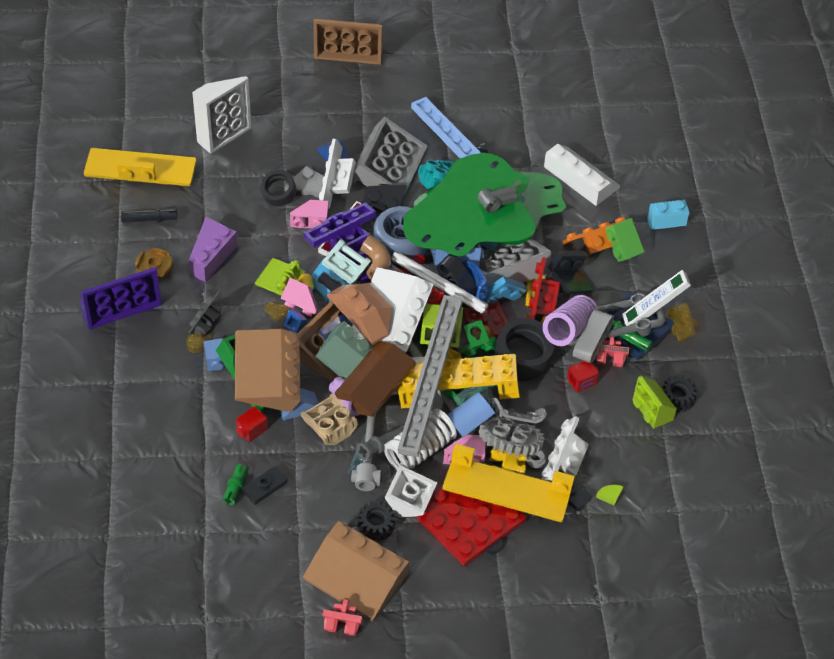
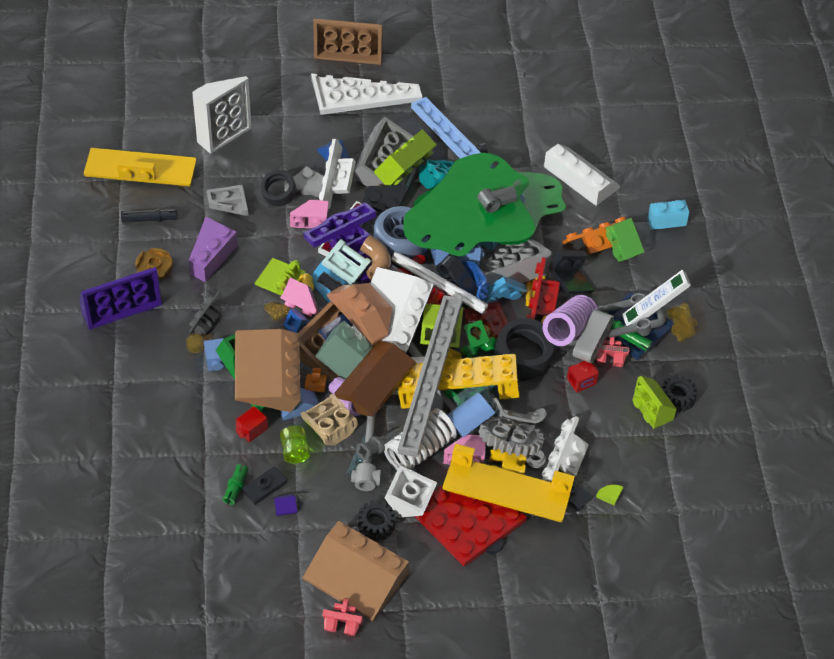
(228, 199): none -> light grey wing
(285, 504): none -> dark purple slope
(295, 444): none -> clear neon green wheel
(316, 381): none -> orange tile
(356, 93): none -> white wing
(404, 158): none -> lime wedge

